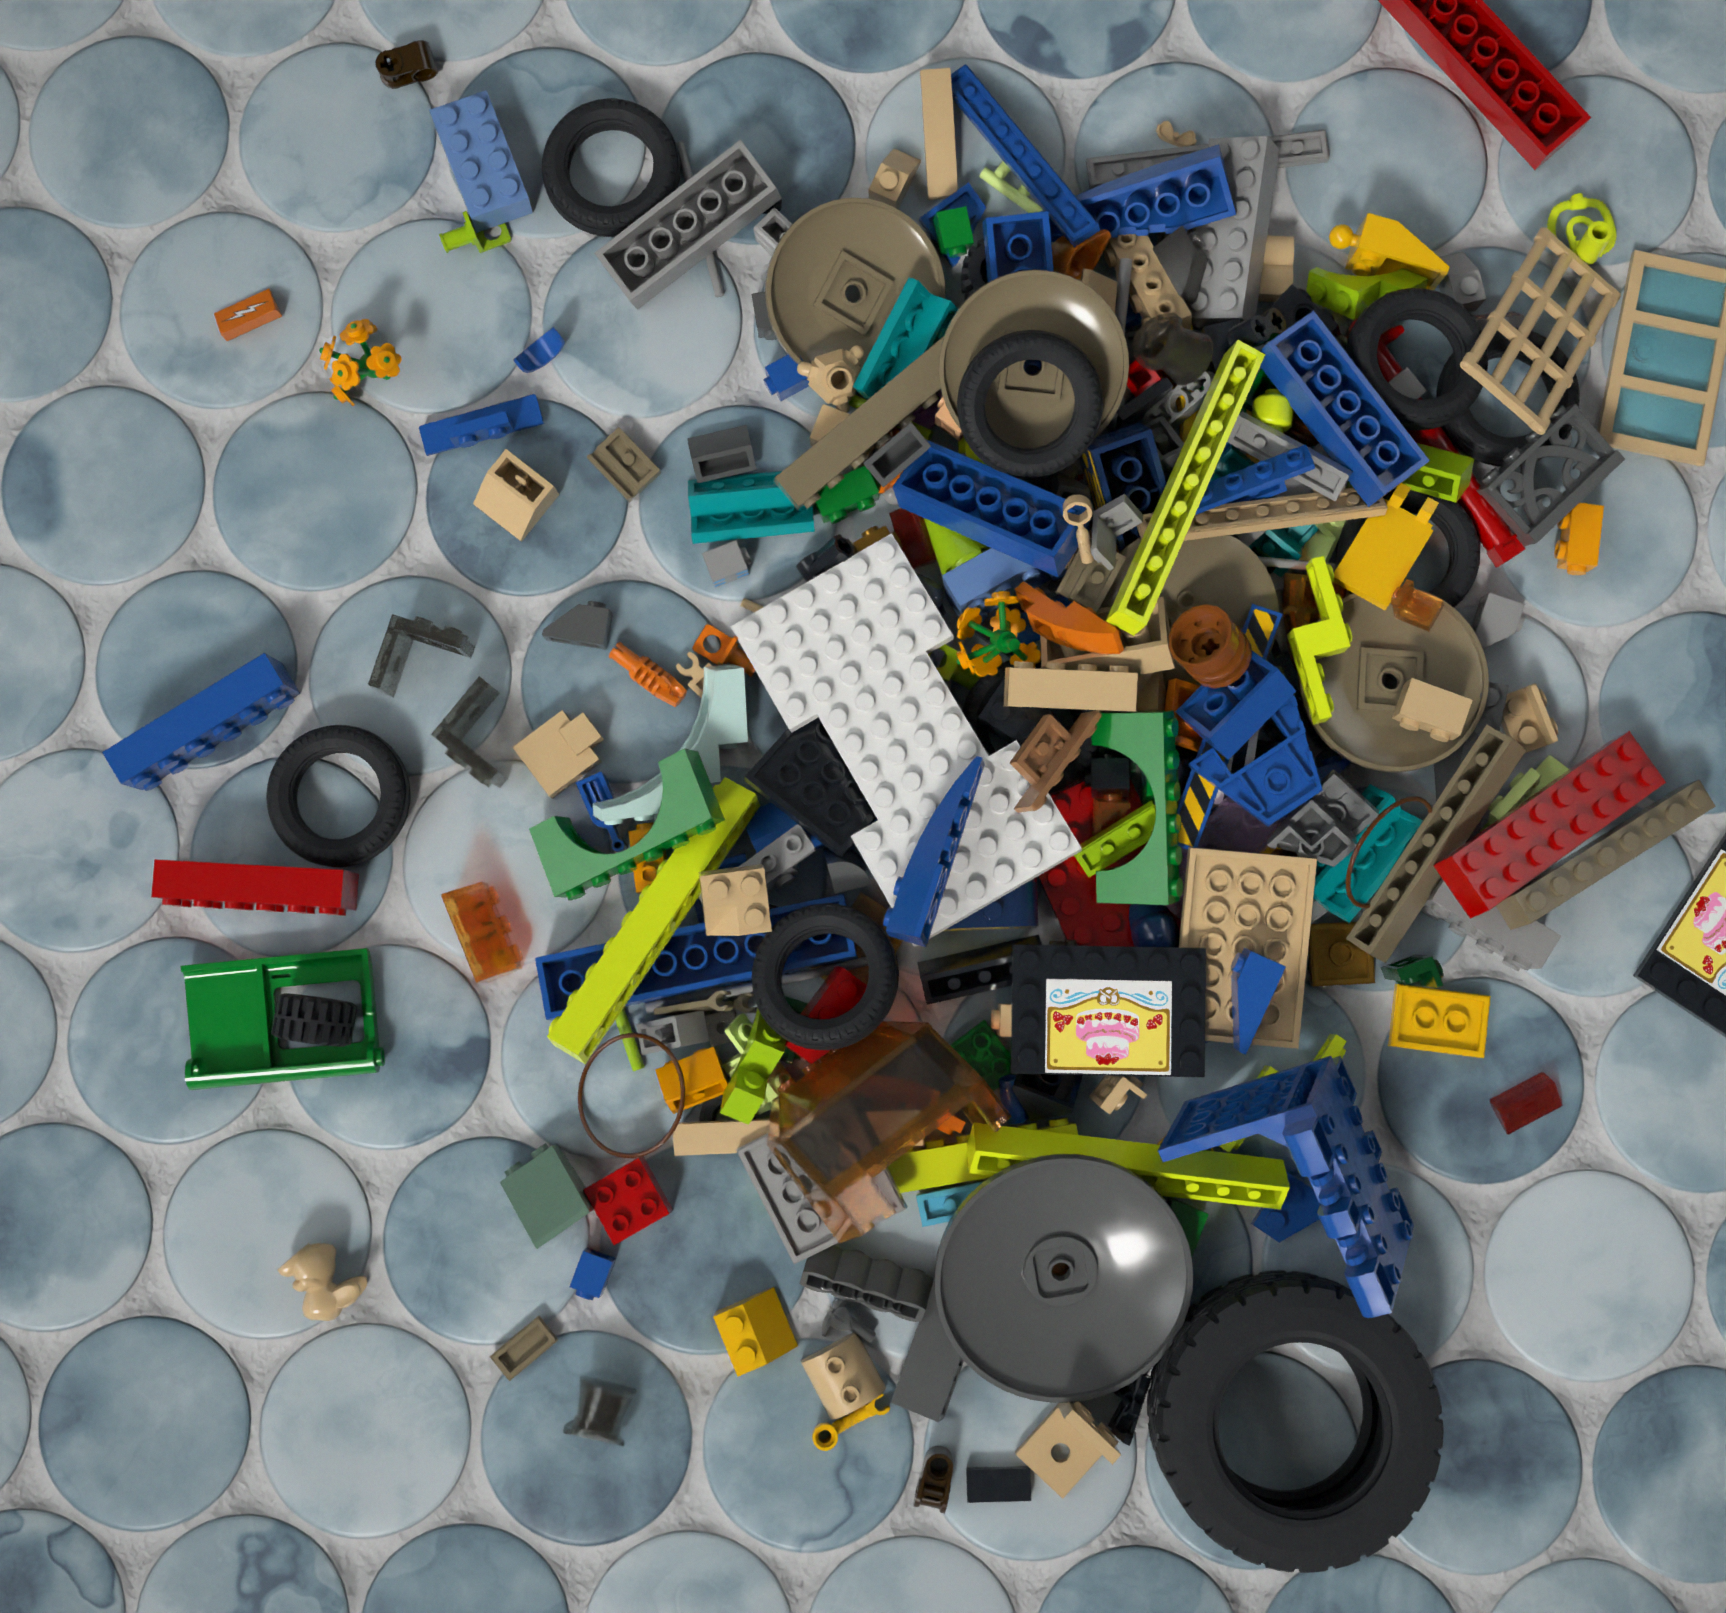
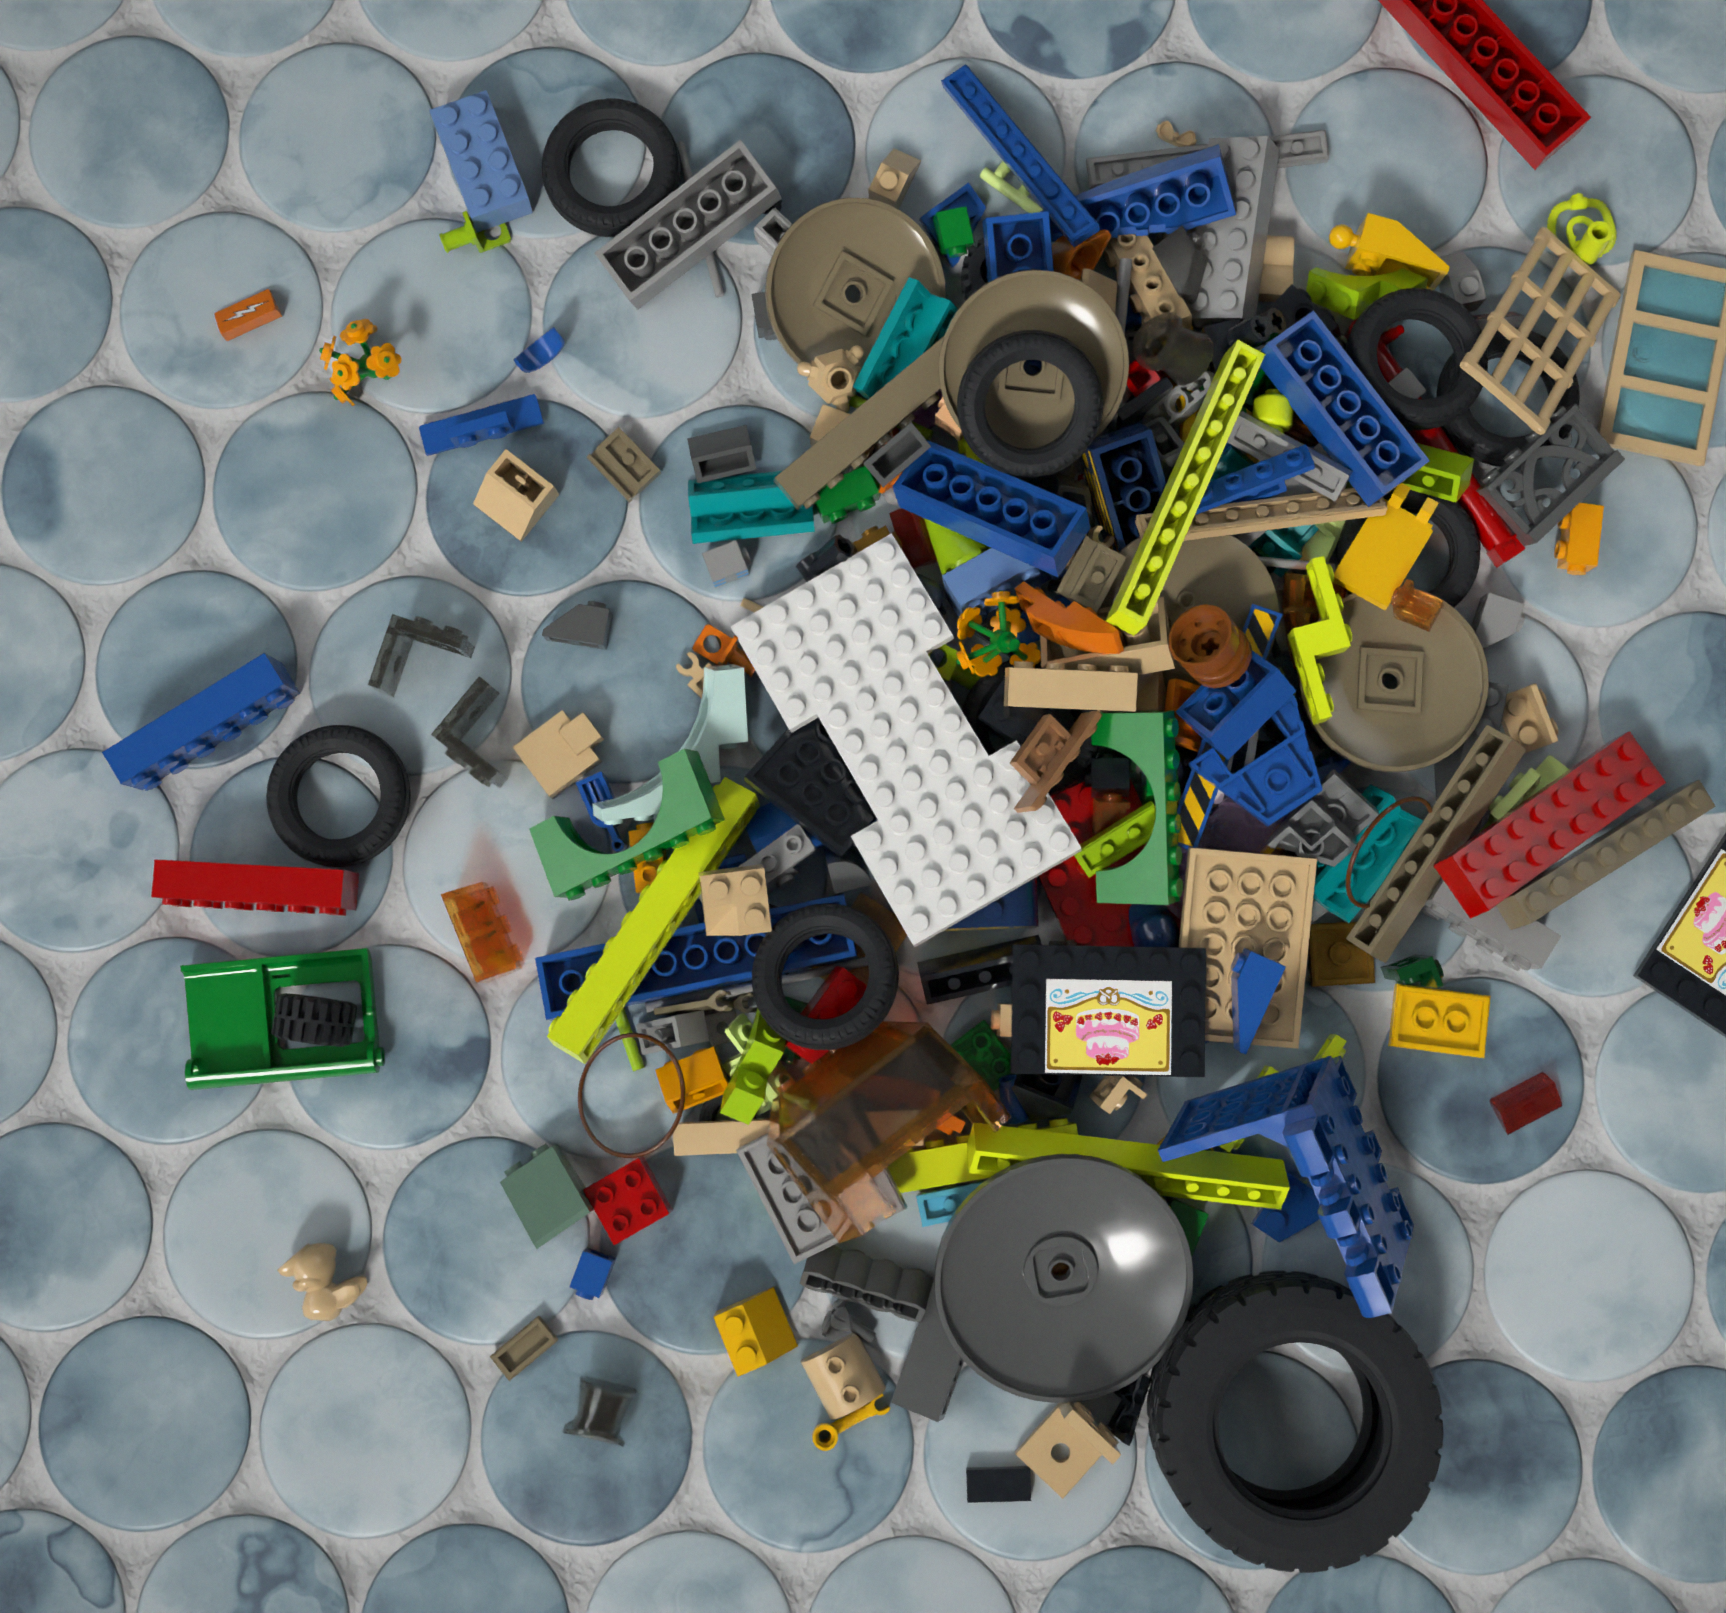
(410, 64): dark brown piece -> none
(649, 675): orange hinge -> none
(784, 378): blue brick -> none
(930, 865): blue wedge -> none
(934, 1484): dark brown piece -> none
(938, 133): tan slope -> none
(1079, 520): tan piece -> none
(1109, 523): light grey bracket -> none
(1431, 710): tan brick -> none

